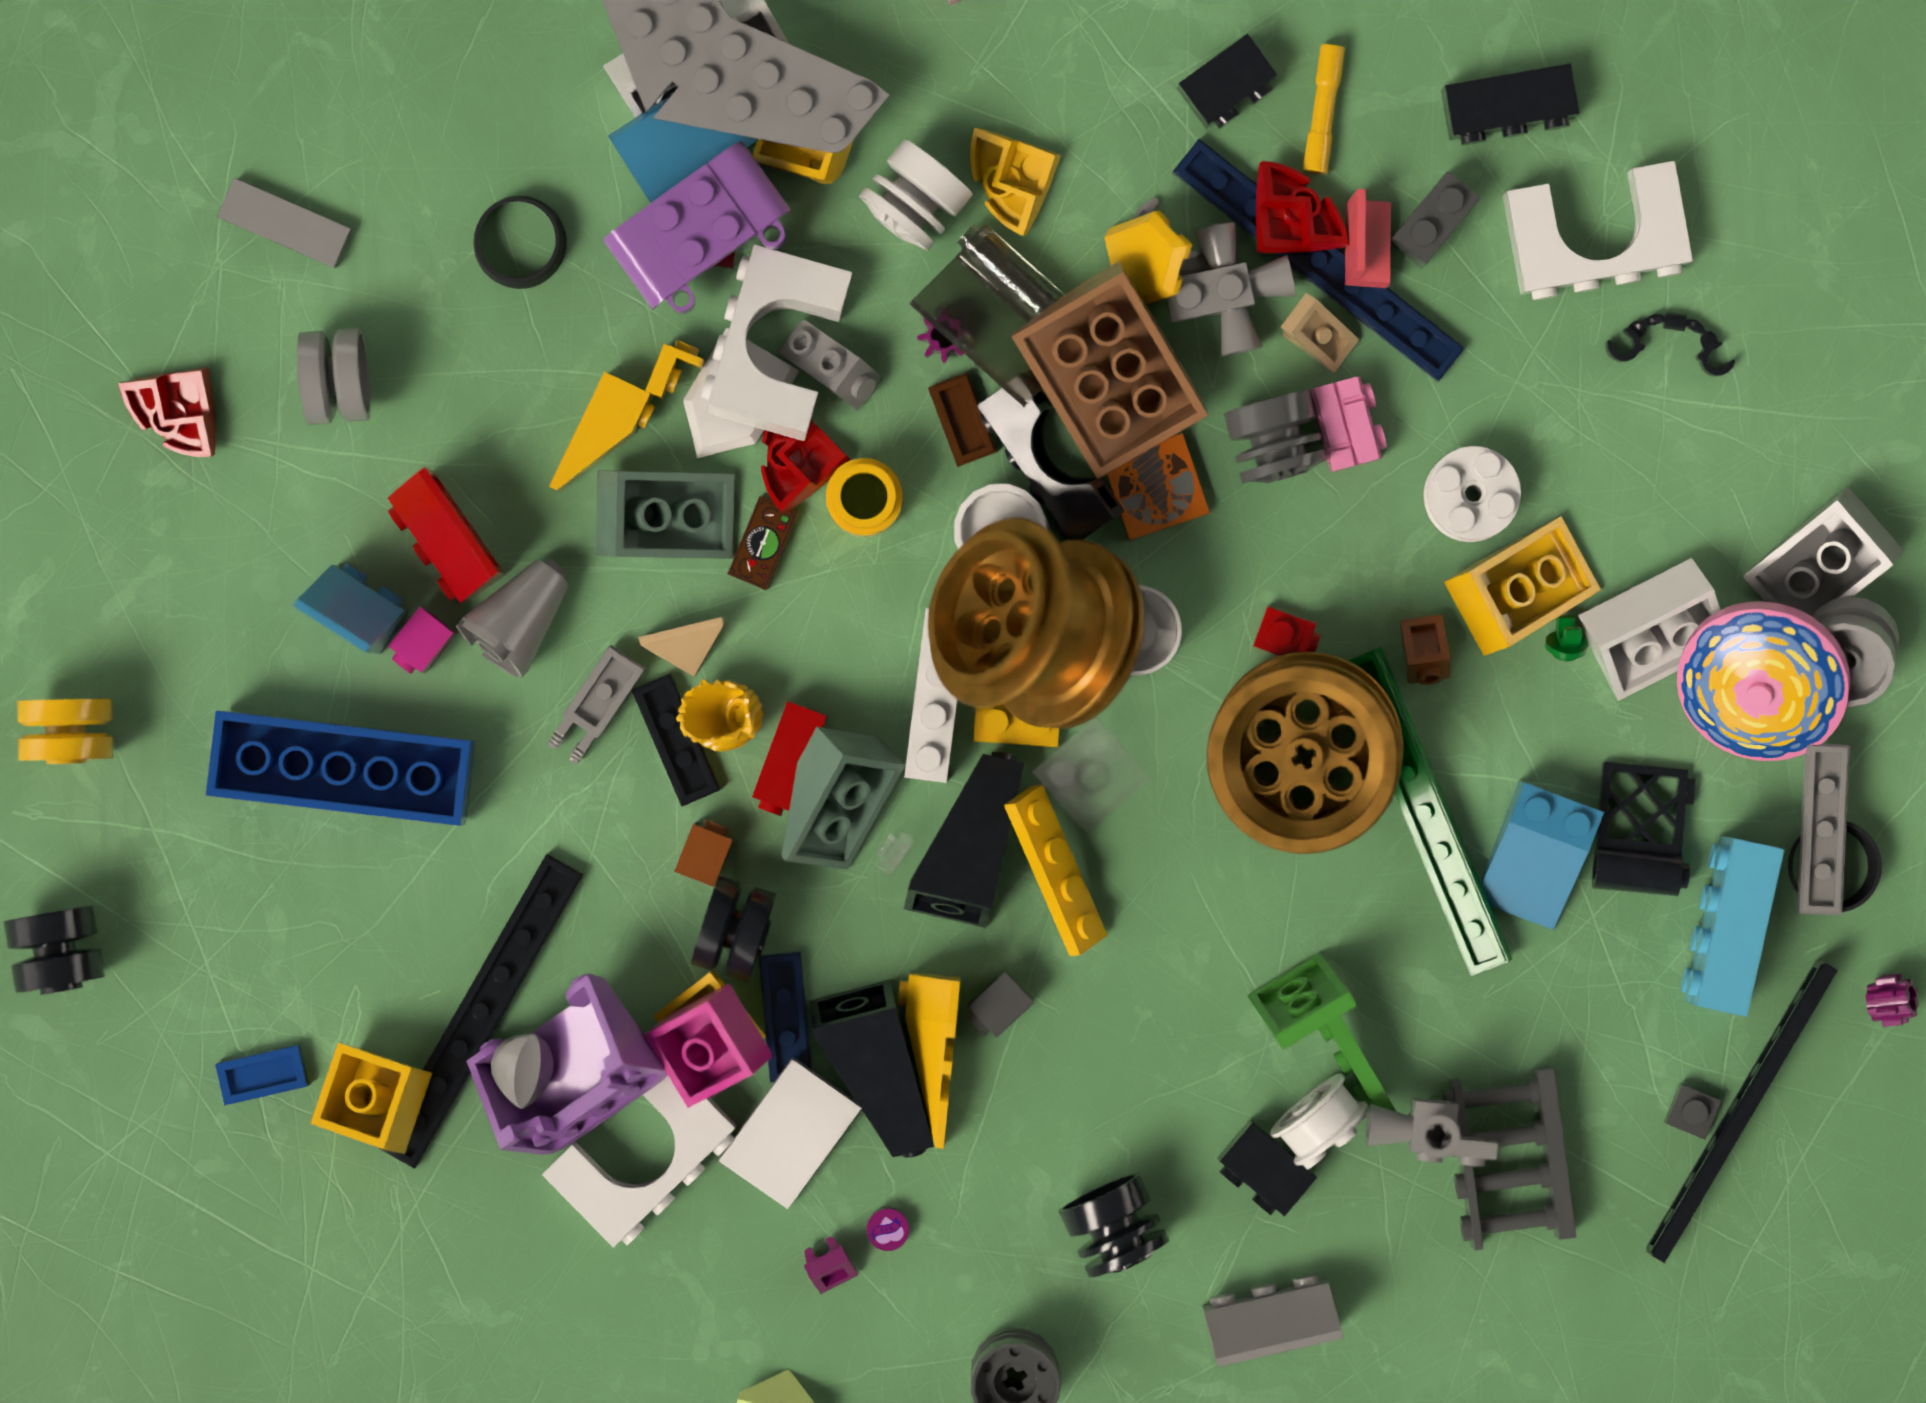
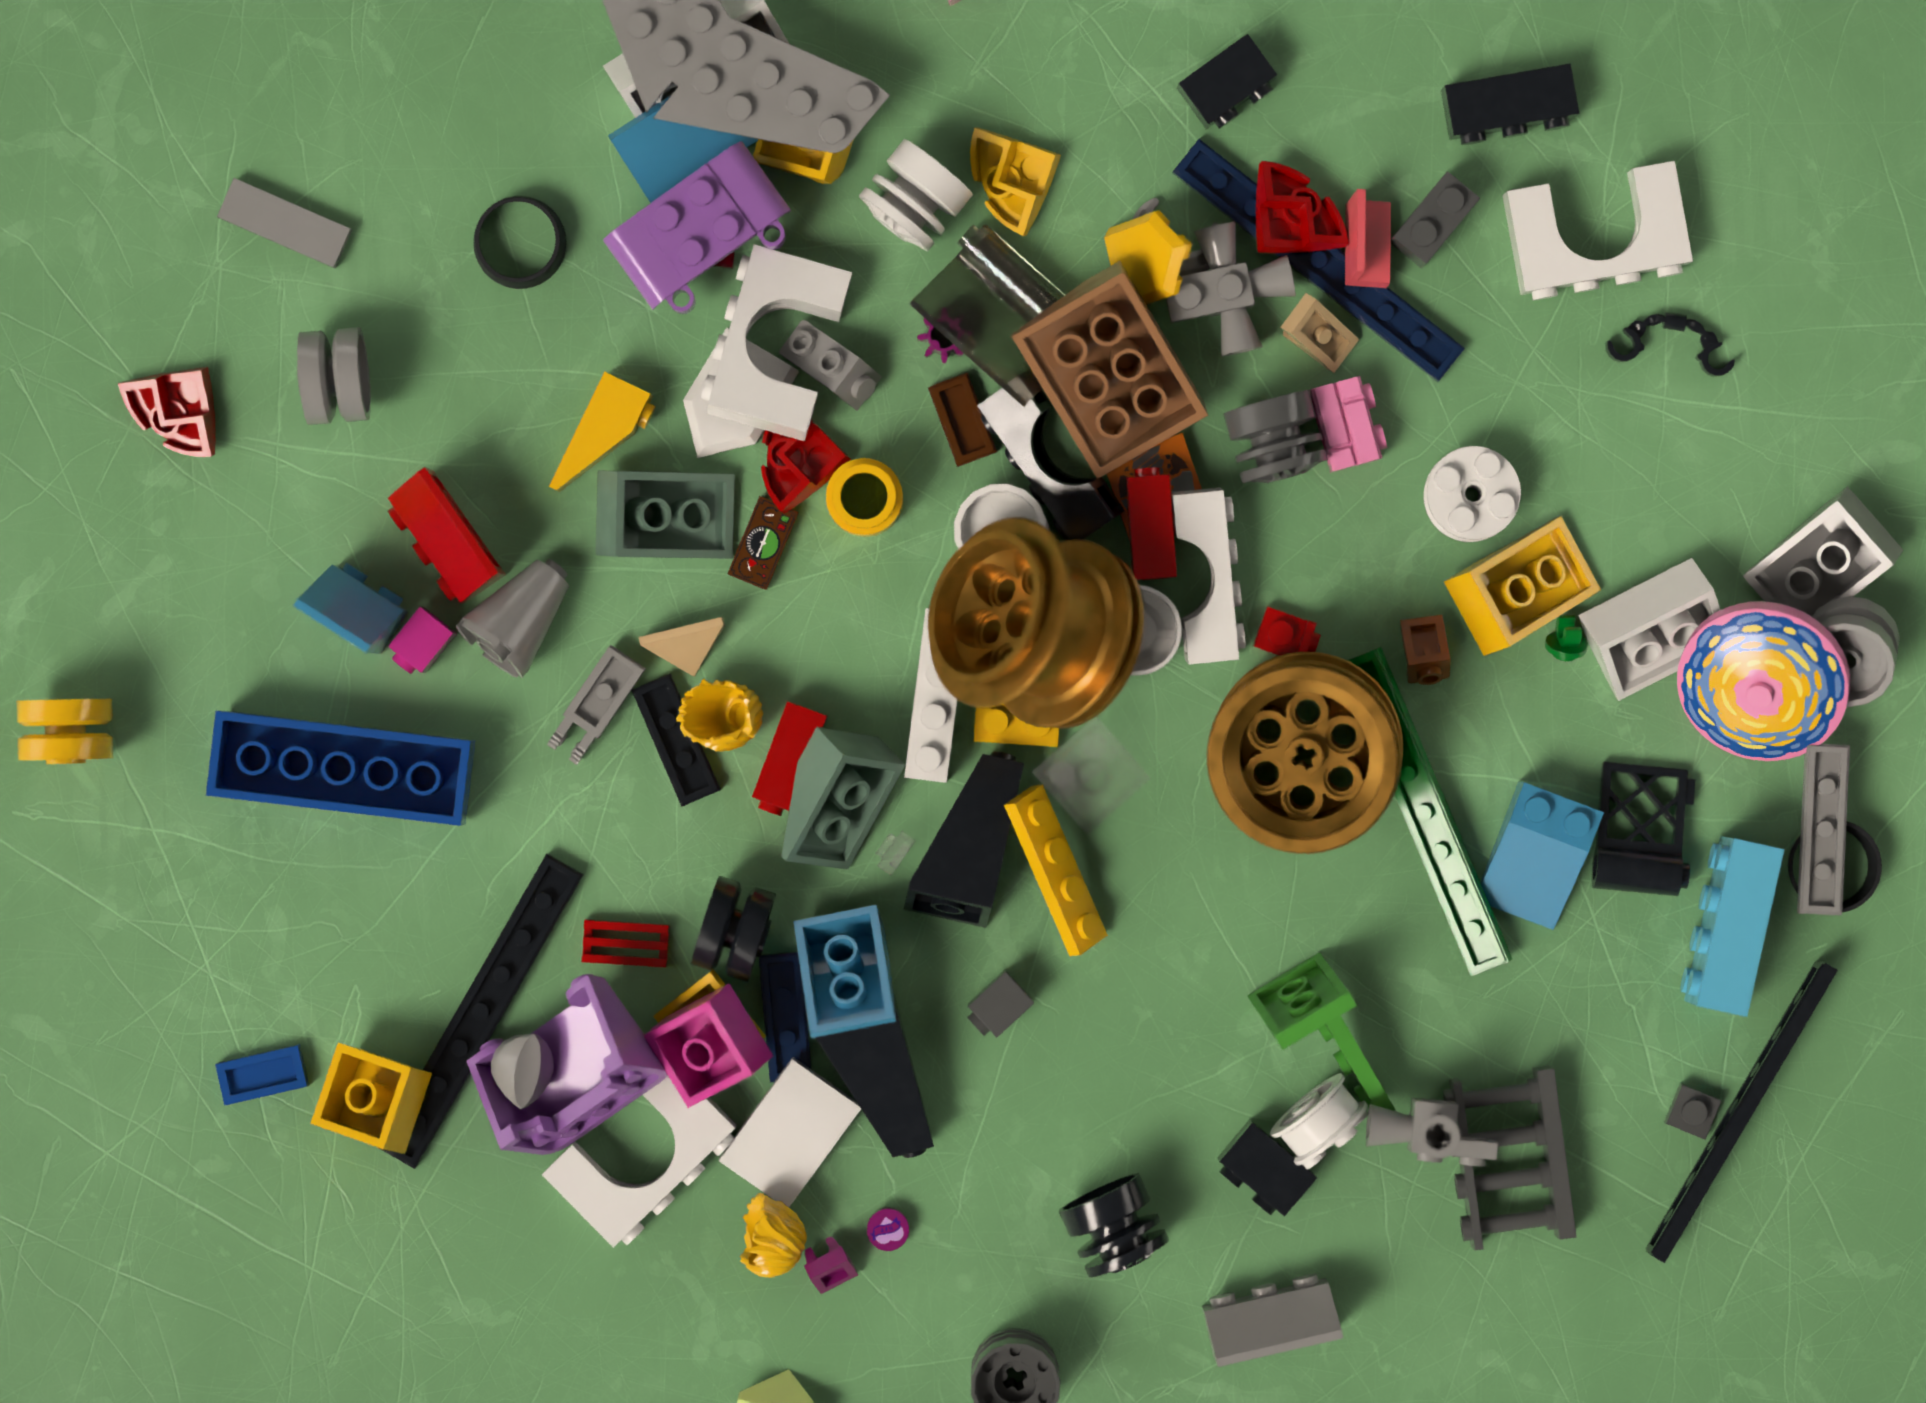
(56, 961): black wheel -> none
(589, 941): none -> red tile
(665, 374): yellow bracket -> none
(705, 852): dark orange brick -> none
(772, 1237): none -> yellow hair
(845, 971): none -> dark azure slope
(931, 1024): yellow wedge -> none
(1150, 524): none -> red brick
(1211, 629): none -> white arch
(1327, 83): yellow piece -> none
(1892, 1000): magenta gear -> none

